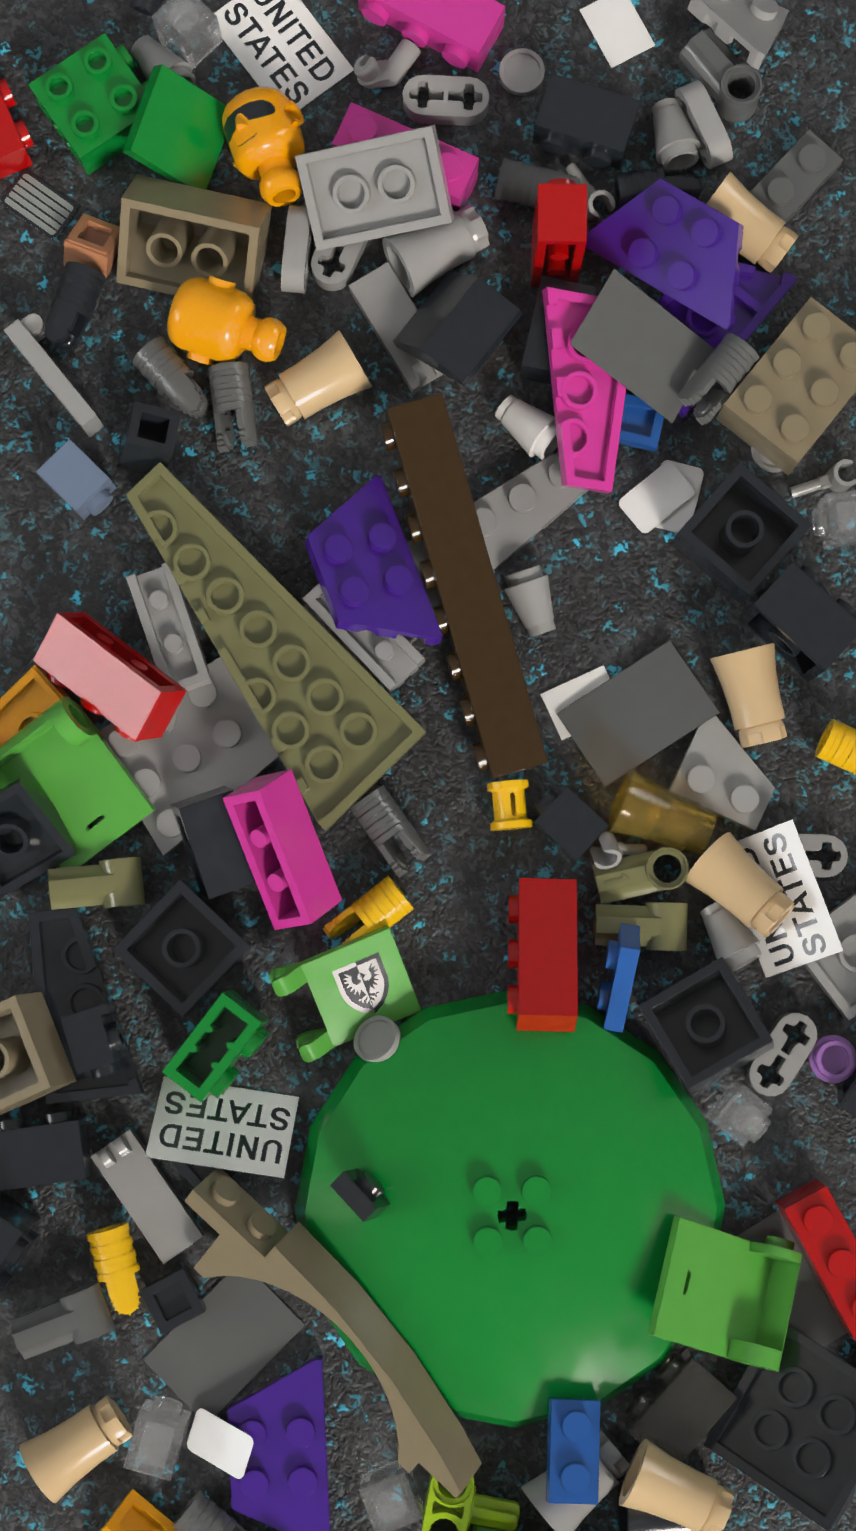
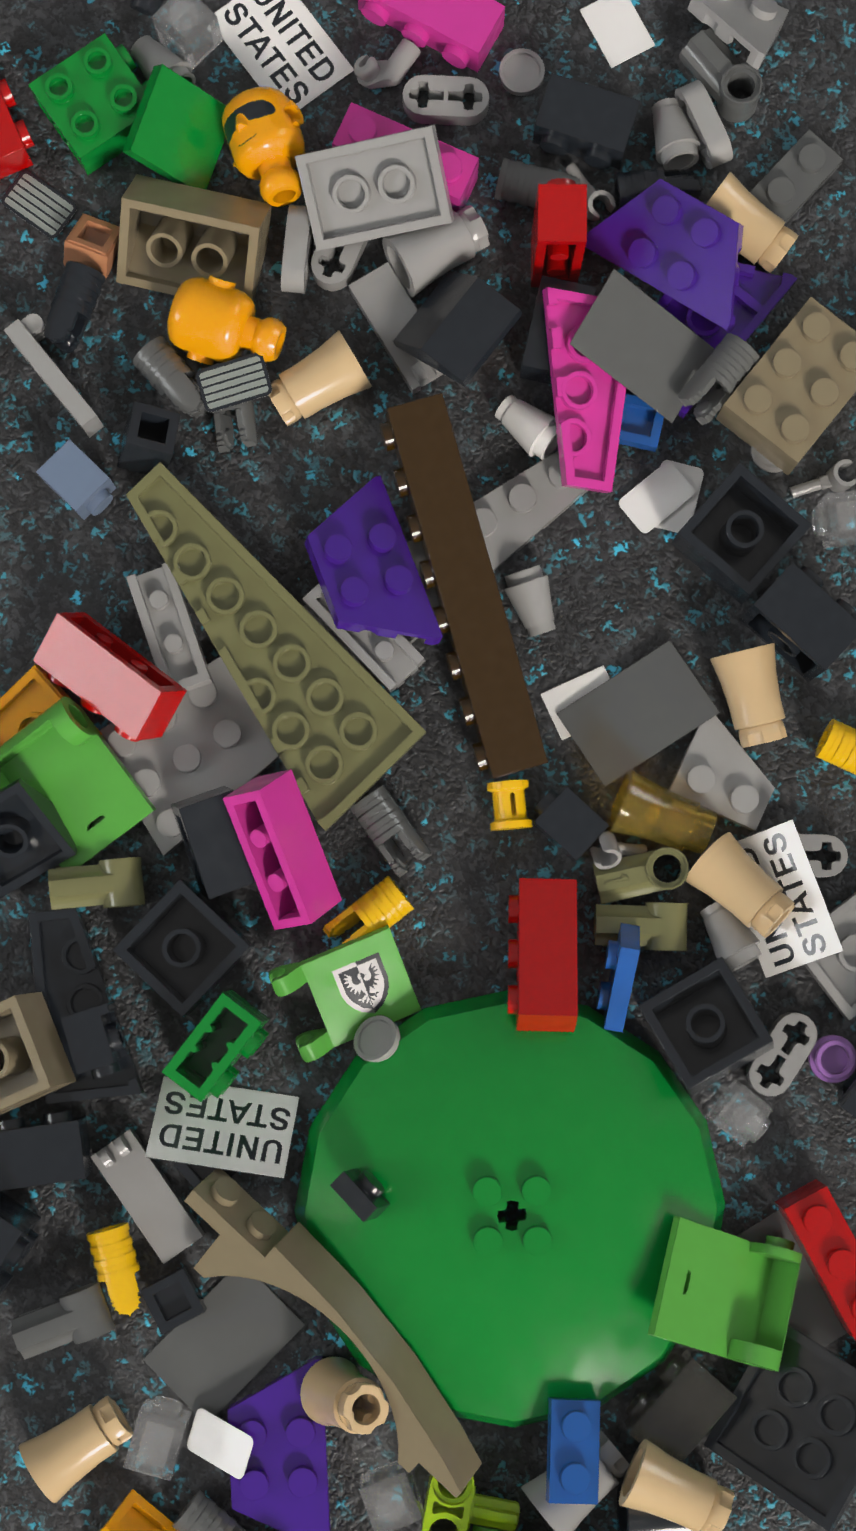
(233, 382): none -> sticker
(343, 1397): none -> tan plant

